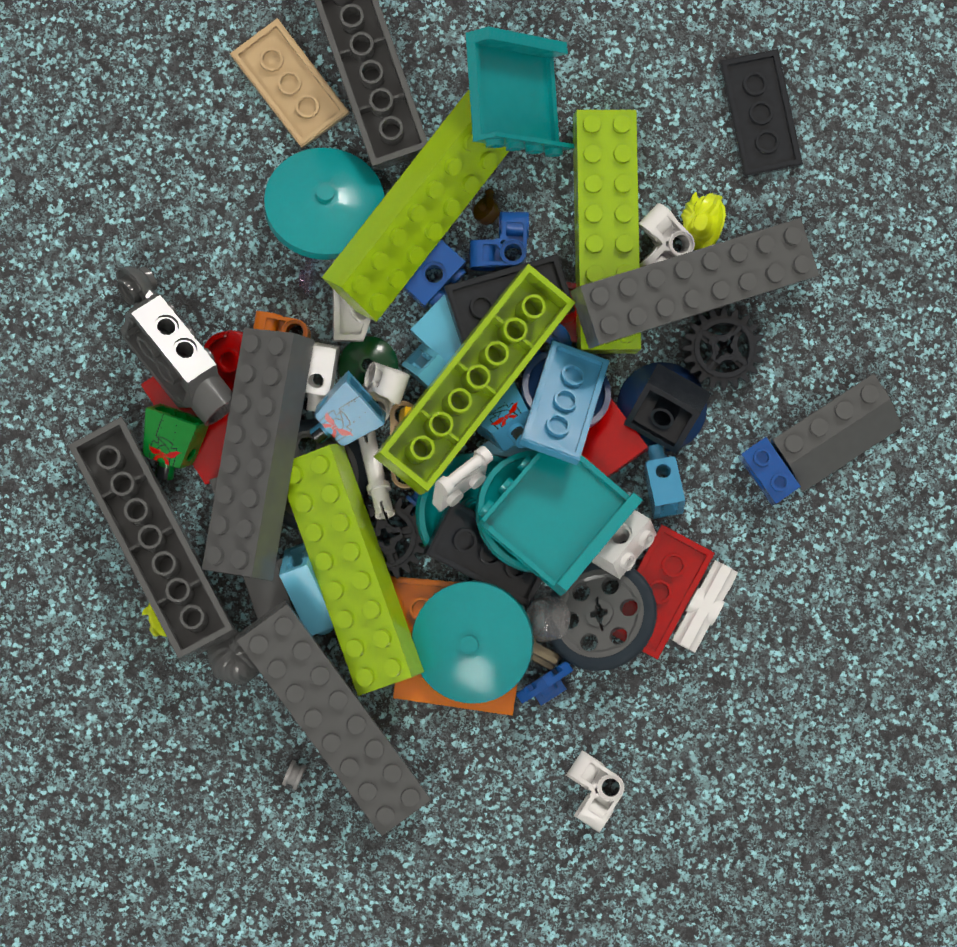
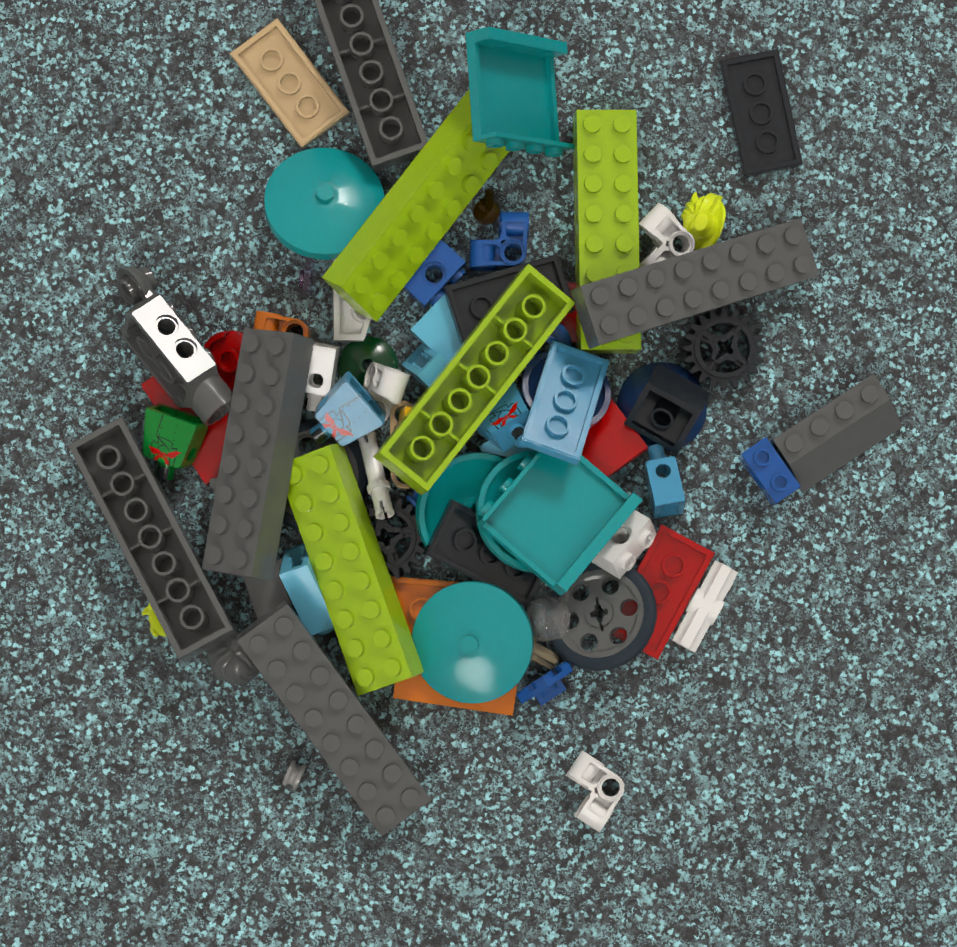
(471, 474): white plate -> none

